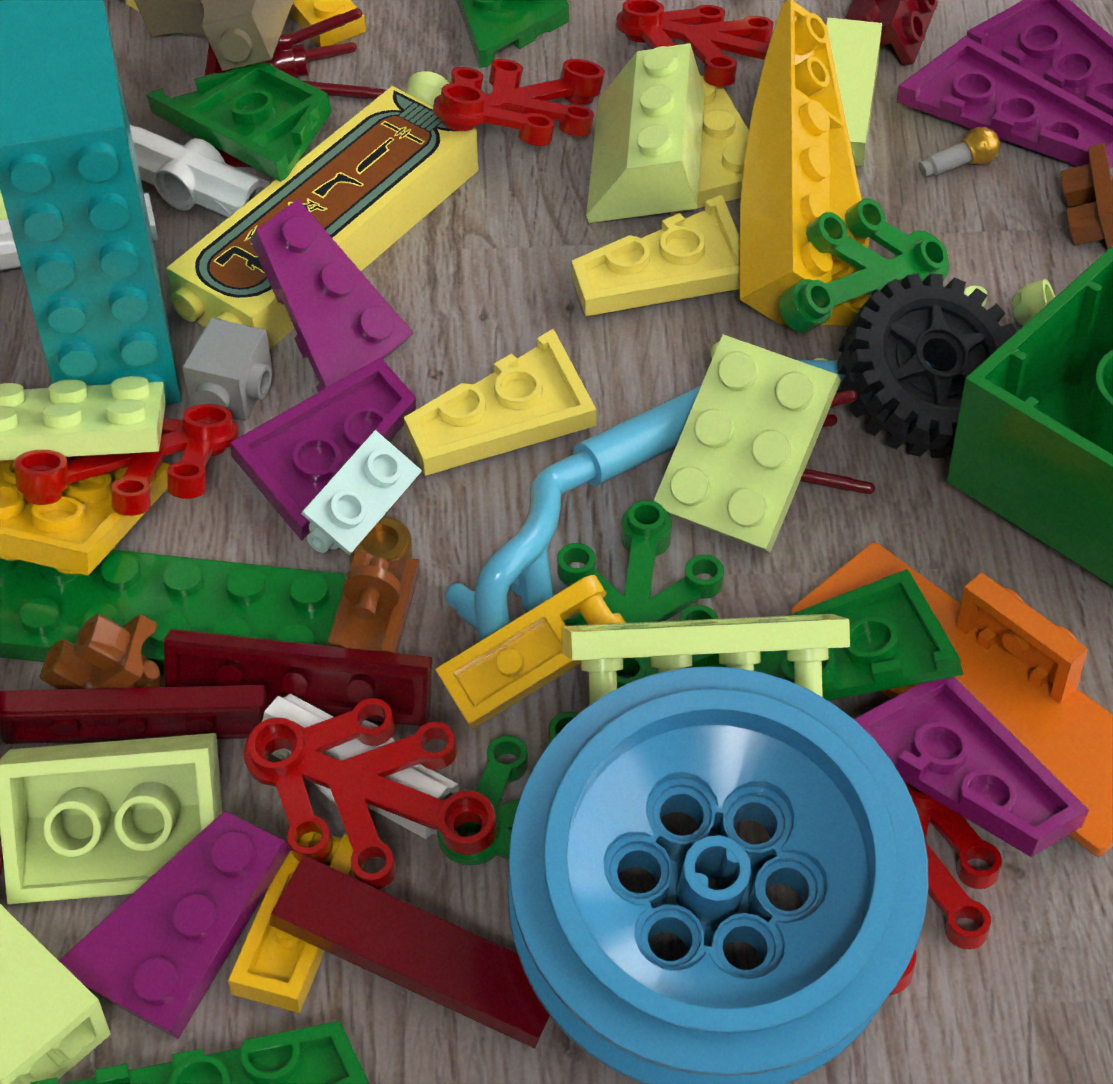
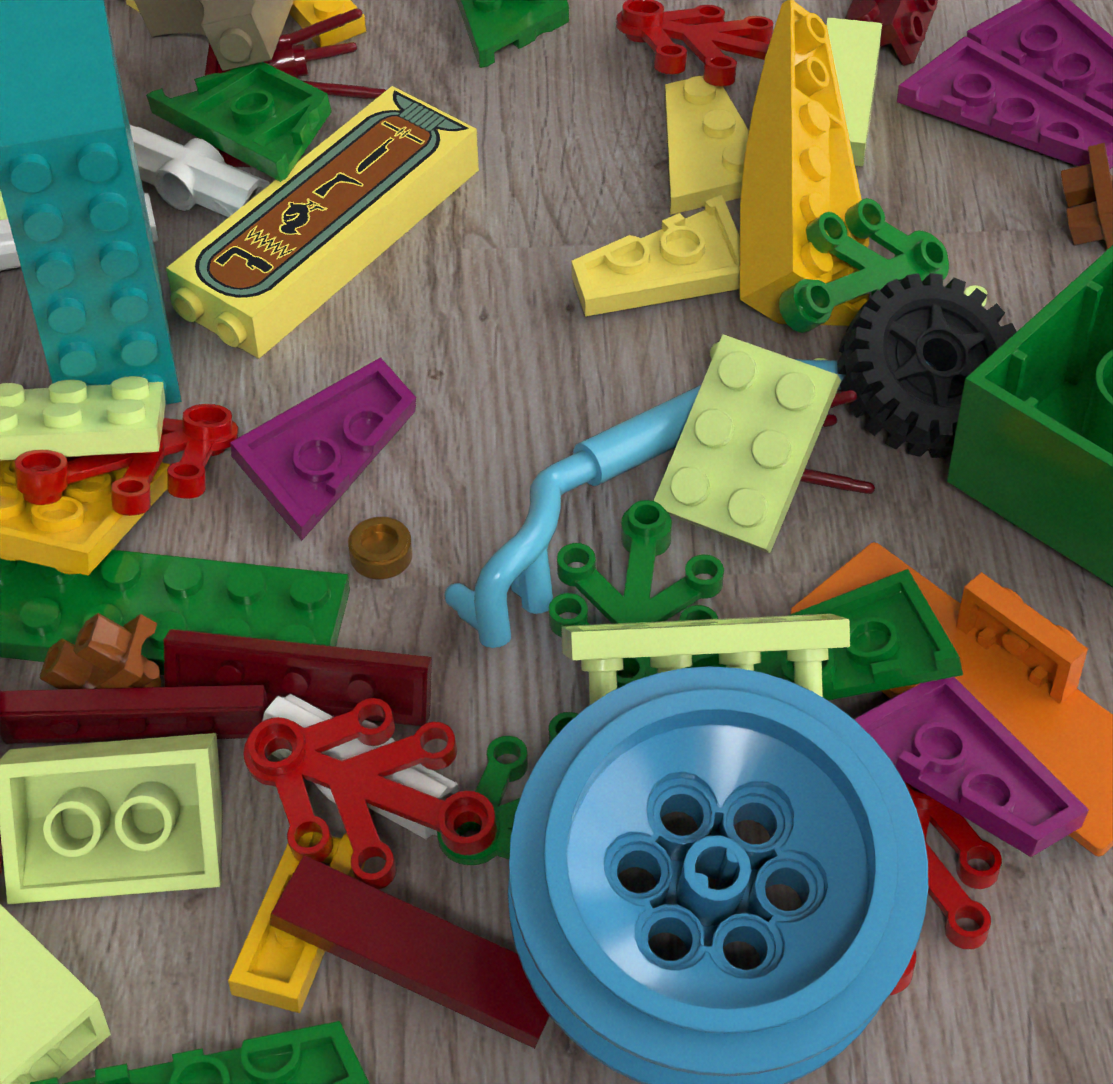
(180, 925): magenta wing -> none
(229, 367): light grey brick -> none
(331, 303): magenta wing -> none
(358, 495): light aqua hinge -> none
(374, 603): dark orange hips -> none
(425, 86): yellowish green hinge -> none
(466, 106): red plant -> none
(510, 409): light yellow wing -> none
(522, 653): yellow plate -> none
(648, 137): yellowish green slope -> none
(977, 147): piece -> none
(1031, 300): yellowish green hinge -> none

